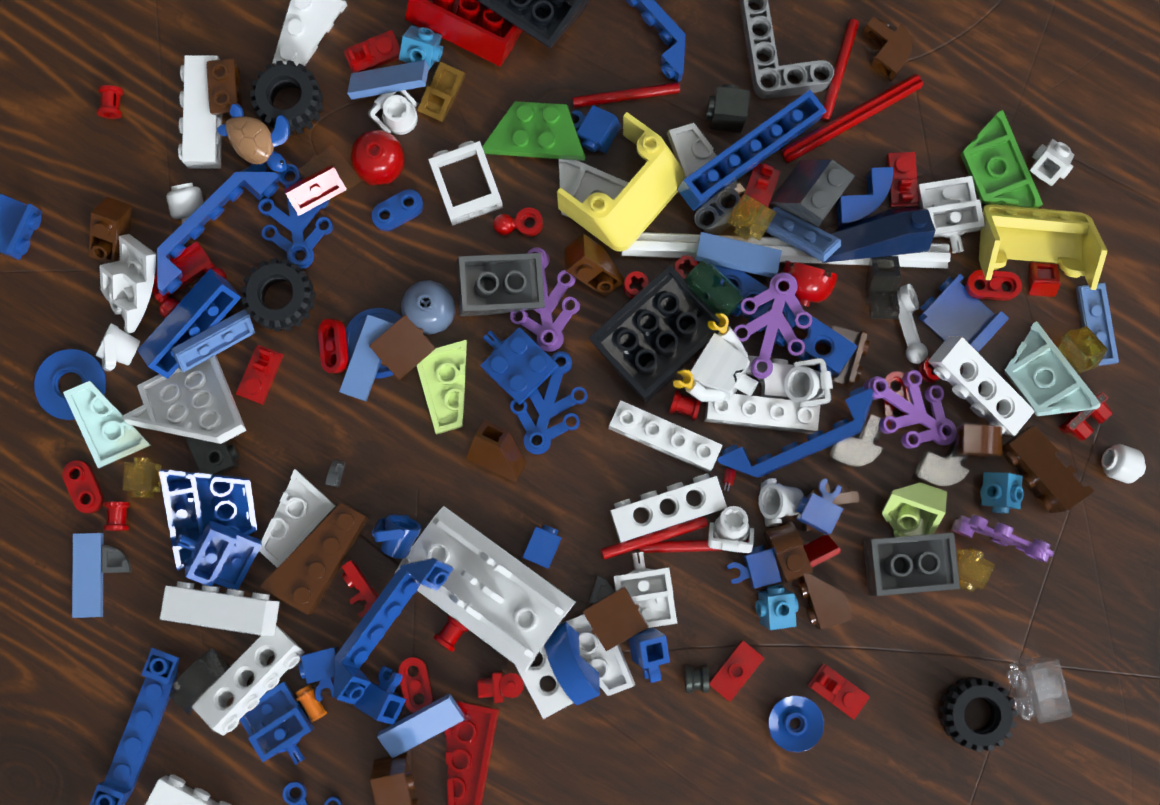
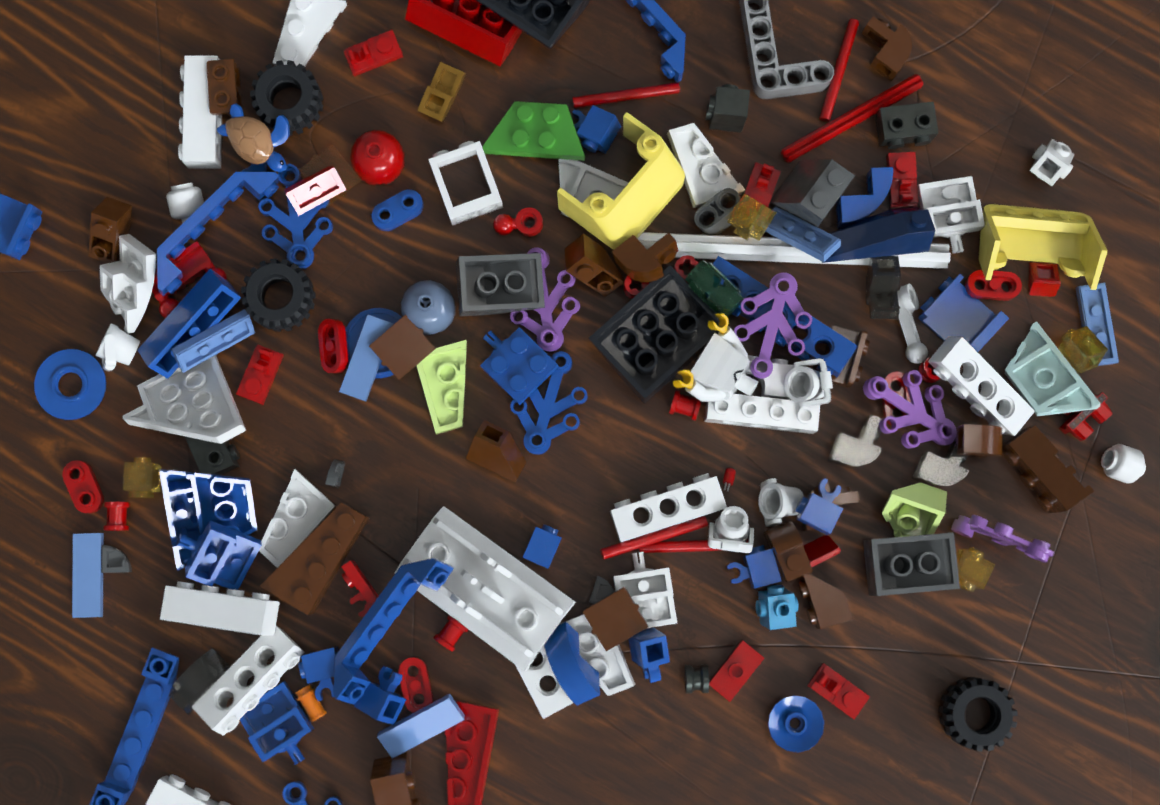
(103, 425): light aqua wing -> none
(110, 101): red bush -> none
(388, 79): medium blue tile -> none
(396, 534): blue piece -> none
(398, 112): white piece -> none
(420, 45): dark azure brick -> none
(500, 686): red hips -> none
(644, 263): none -> reddish brown brick
(665, 436): white brick -> none
(738, 255): medium blue tile -> none
(751, 150): blue brick -> none
(812, 282): red cylinder -> none
(859, 406): blue slope -> none
(906, 125): none -> pearl dark grey brick
(999, 167): bright green wing -> none
(1002, 491): dark azure brick -> none
(1040, 689): clear brick -> none

